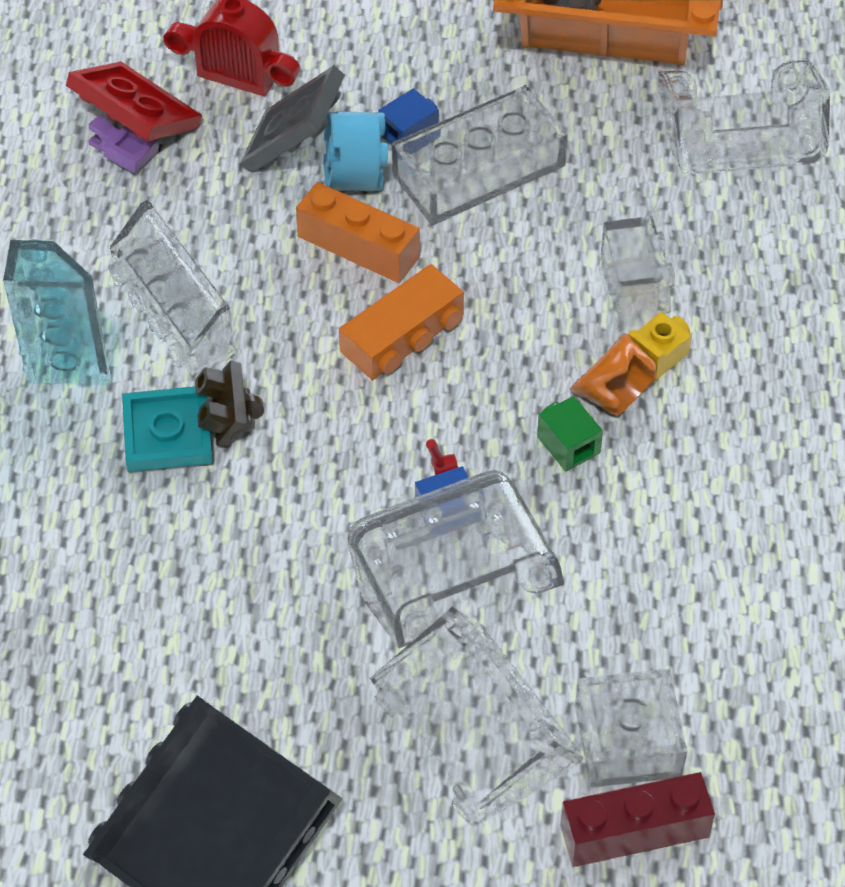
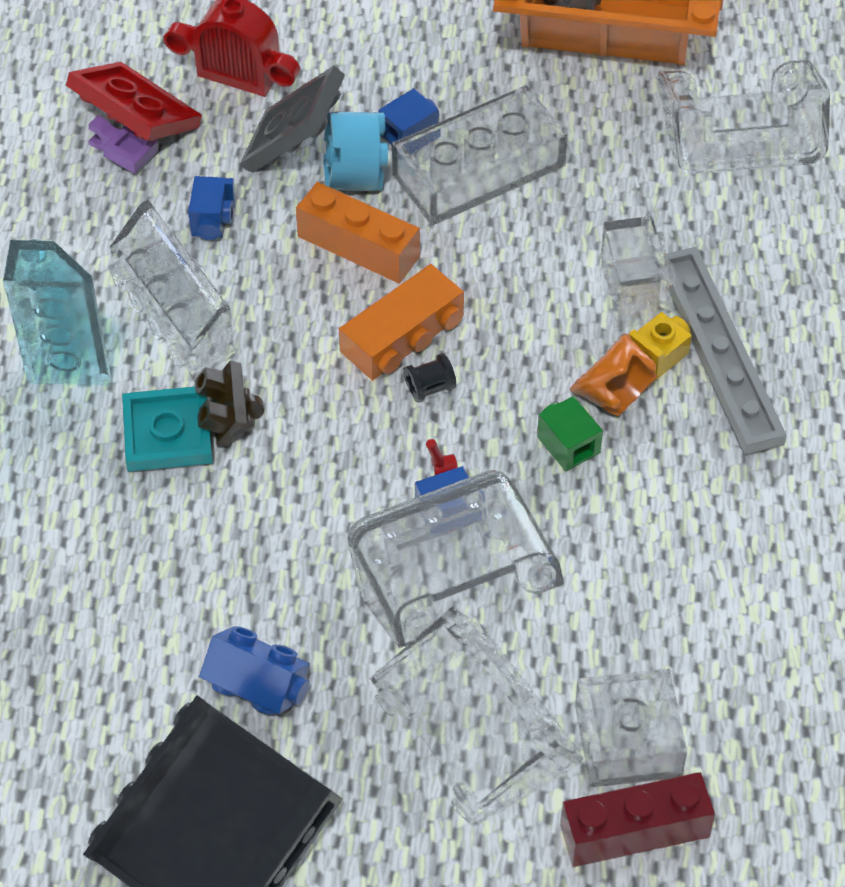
(211, 206): none -> blue brick
(255, 670): none -> blue brick
(430, 377): none -> black bush
(724, 354): none -> light grey plate

